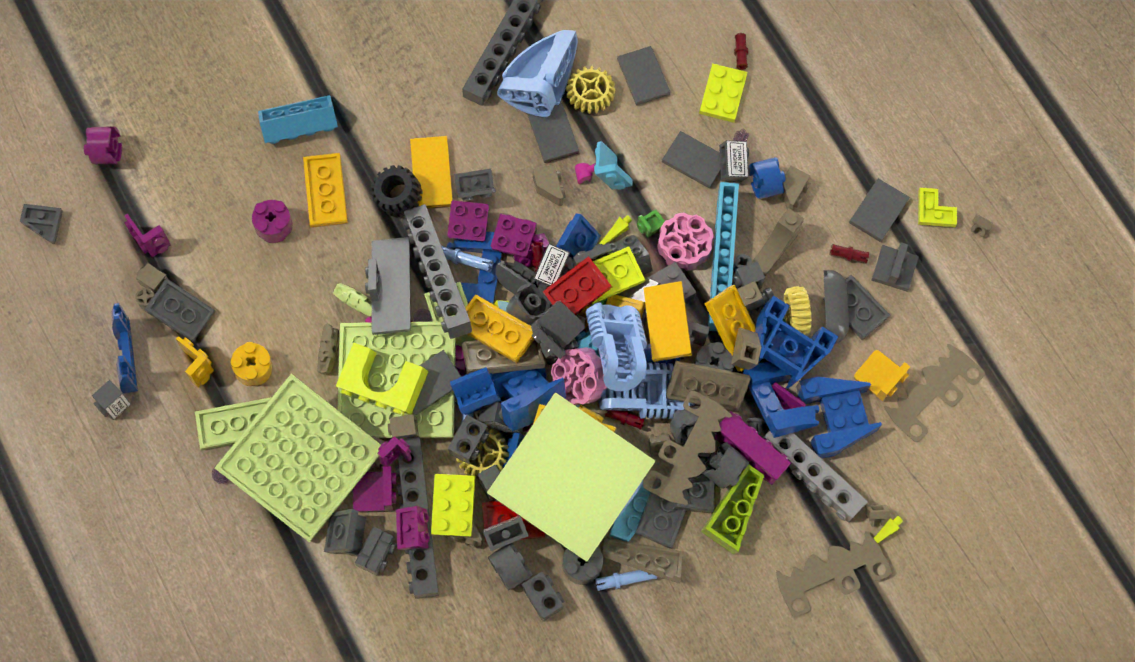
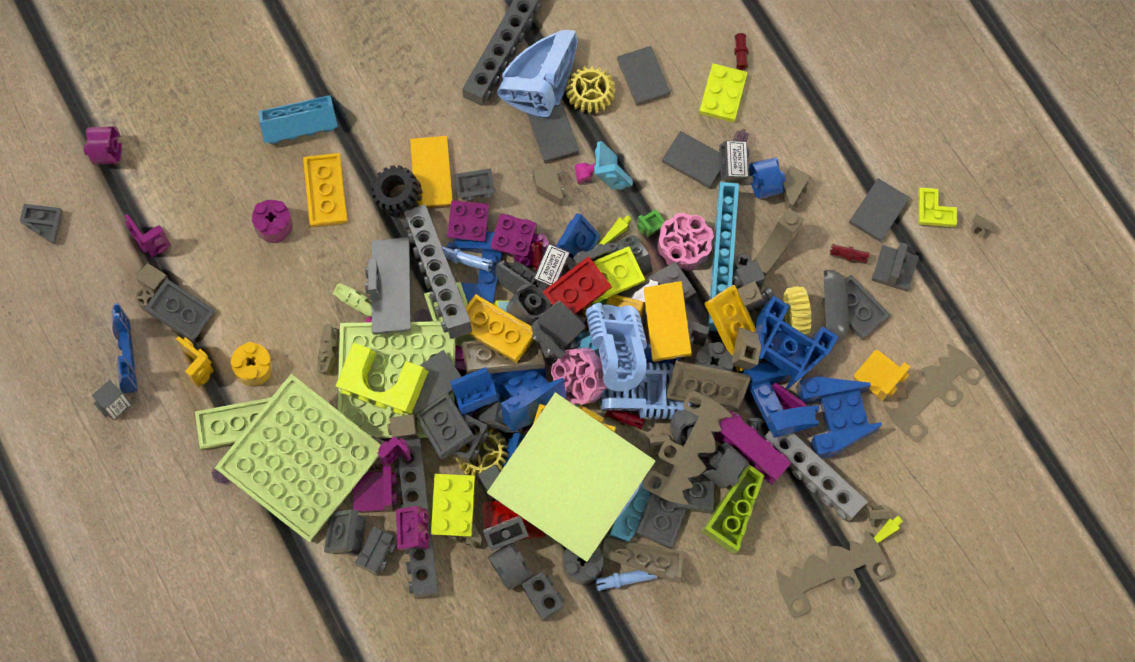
(445, 426): none -> dark grey tile

